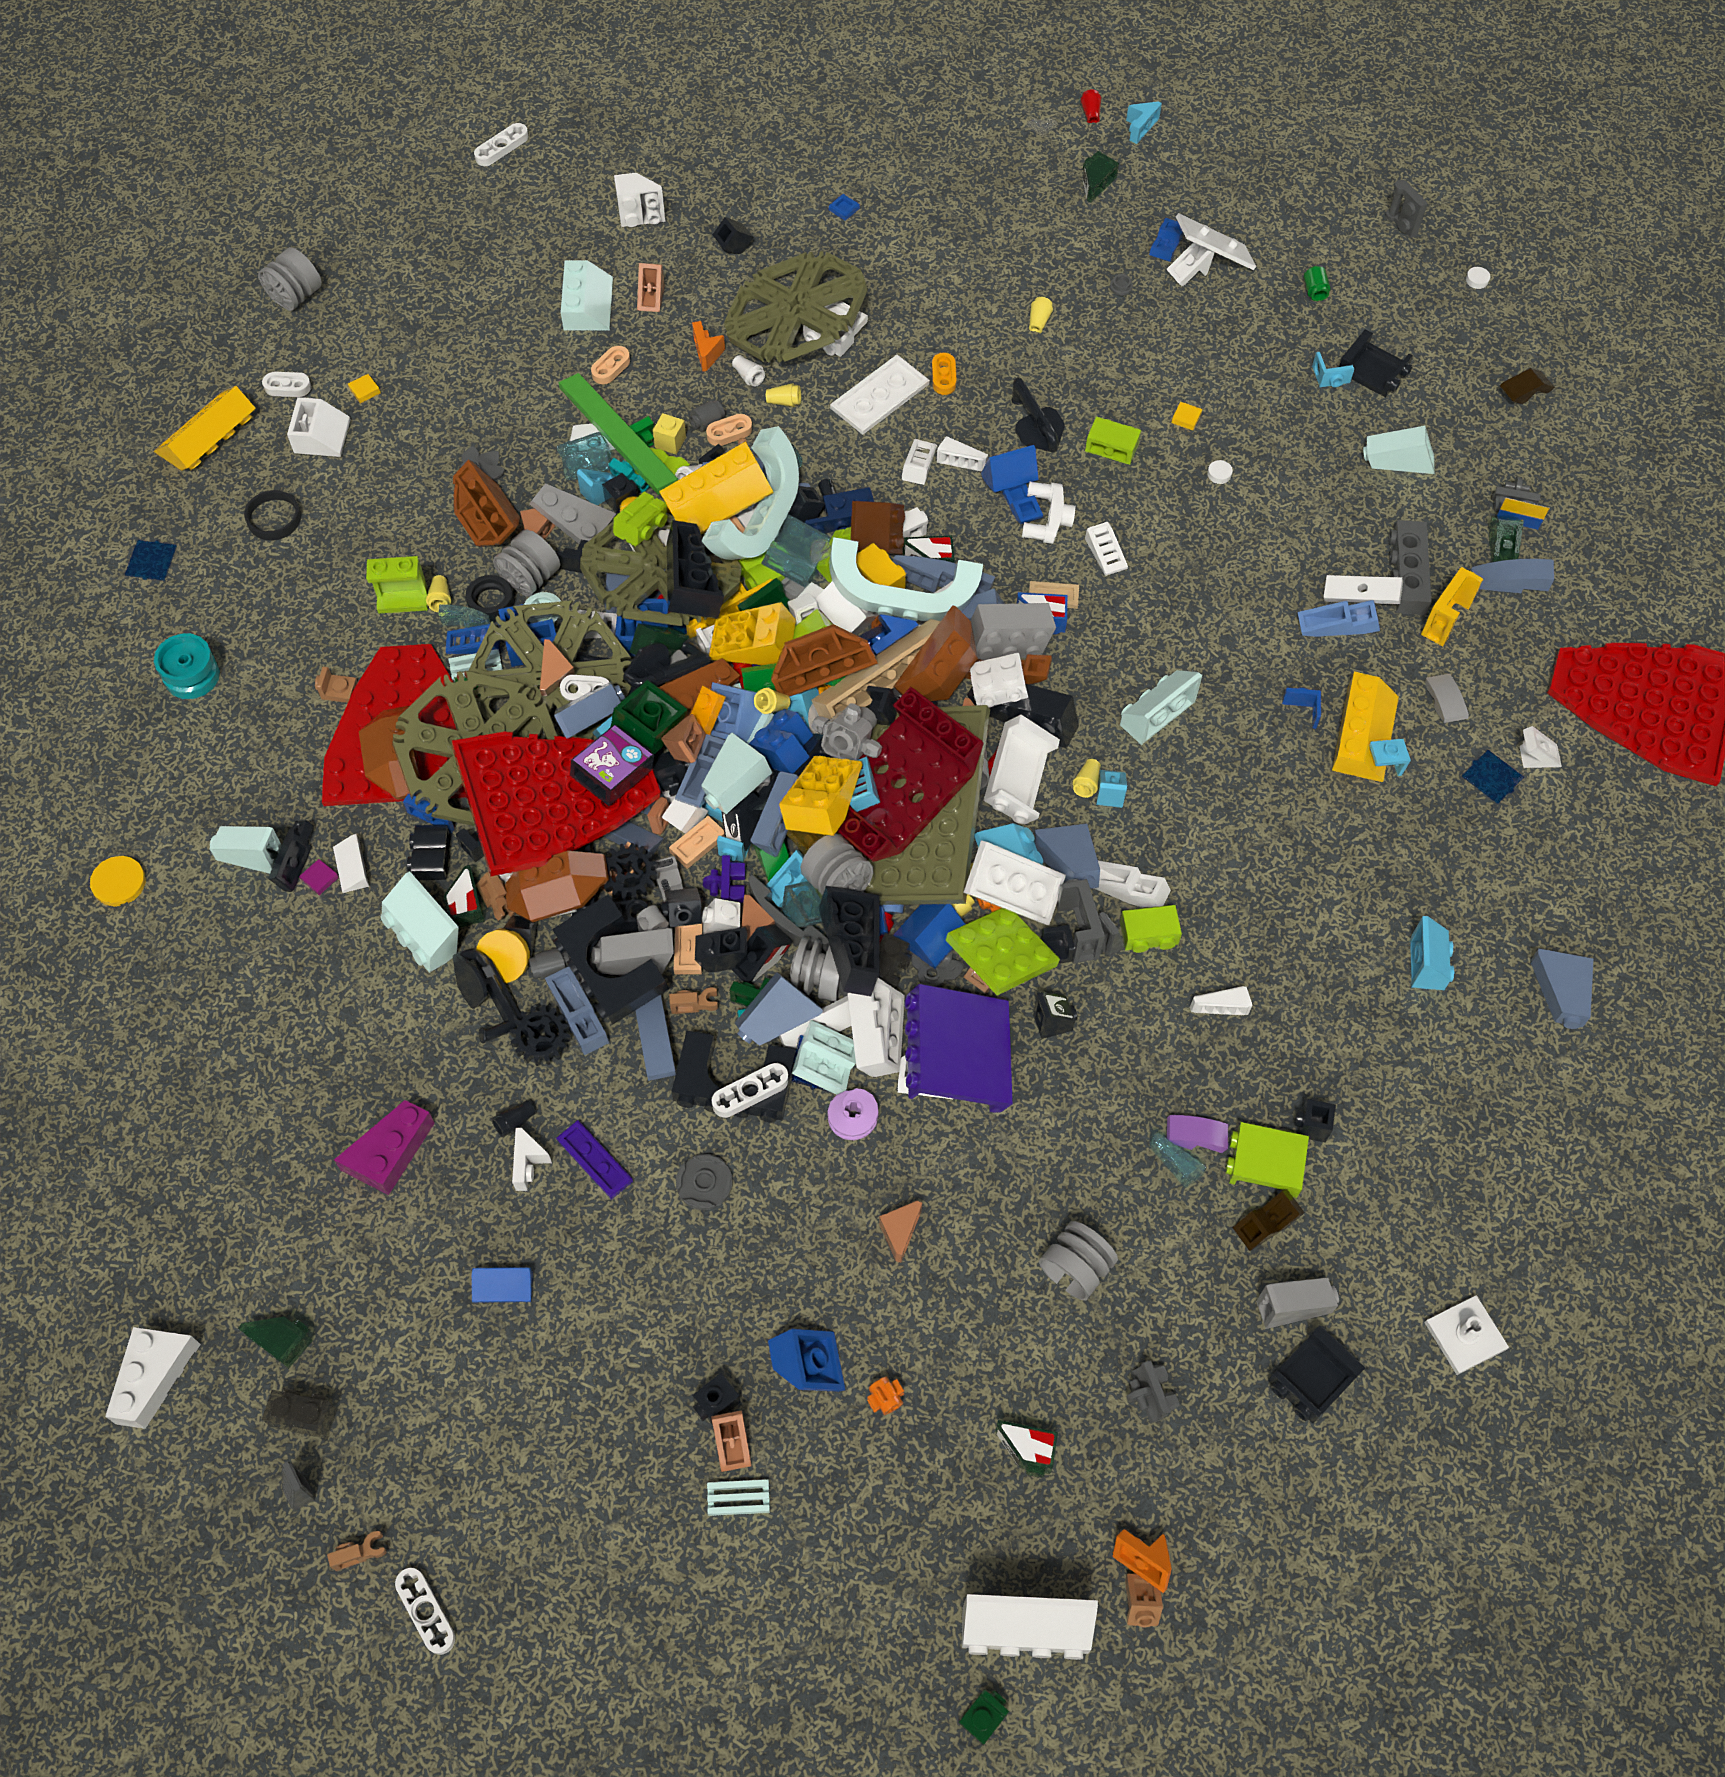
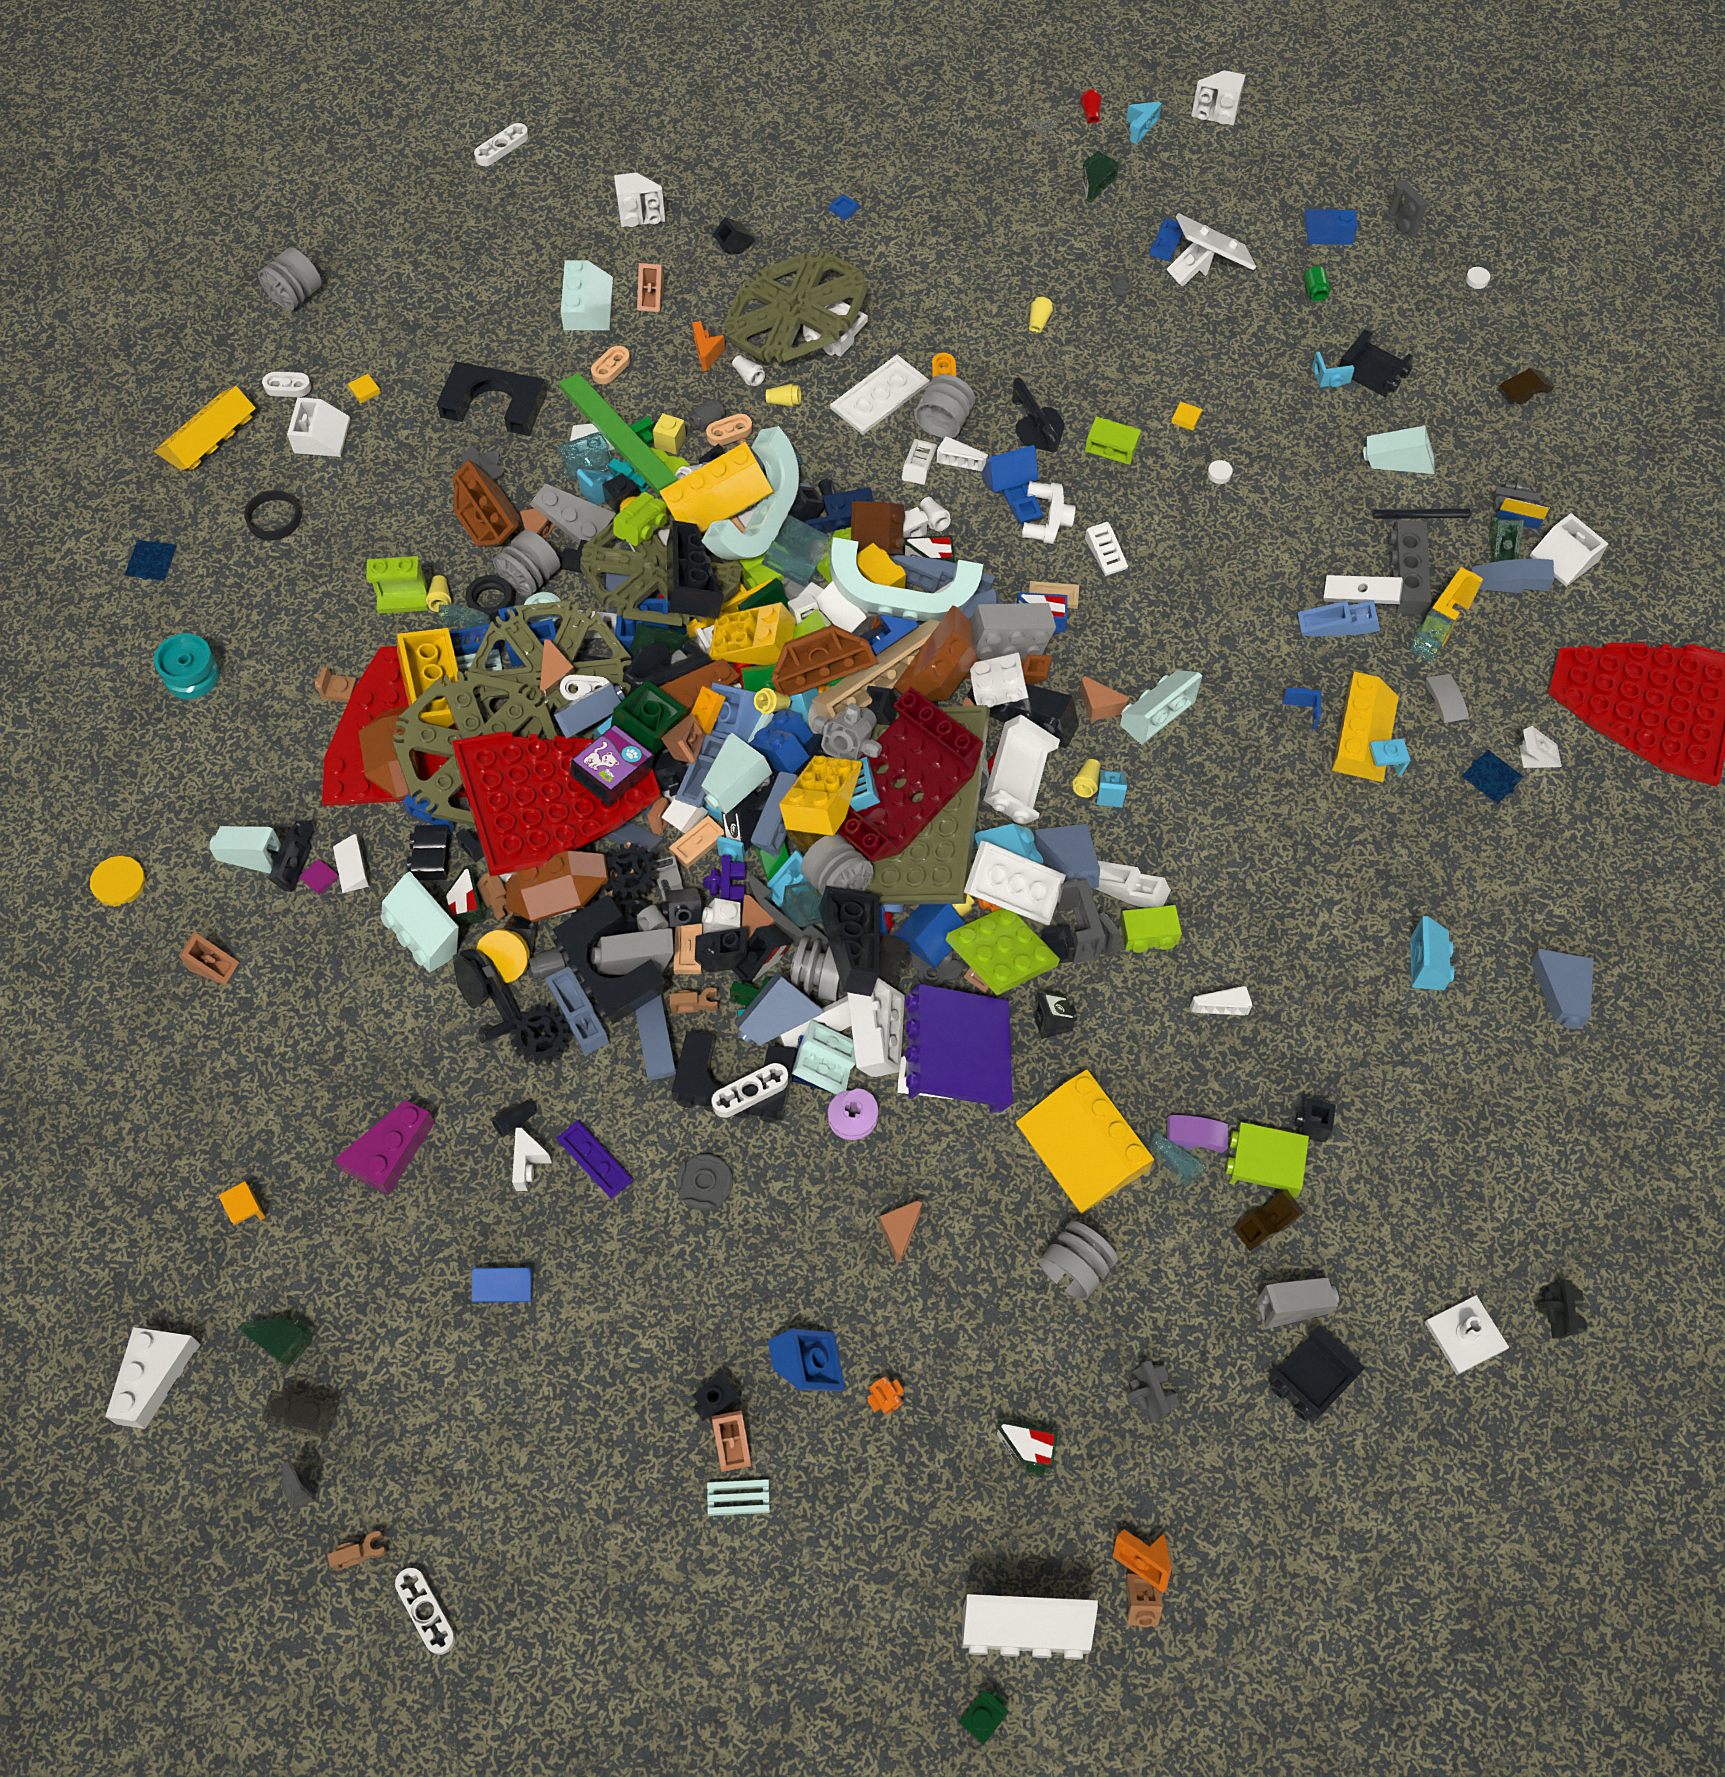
(207, 959): none -> nougat slope
(241, 1203): none -> light orange panel
(422, 660): none -> yellow slope
(470, 380): none -> black arch
(937, 516): none -> white cone
(944, 406): none -> light grey wheel
(1085, 1142): none -> yellow slope
(1100, 700): none -> nougat slope
(1218, 97): none -> white slope
(1330, 226): none -> blue slope
(1420, 513): none -> black bar
(1431, 635): none -> clear light blue slope
(1560, 1309): none -> pearl dark grey hips
(1571, 548): none -> white slope

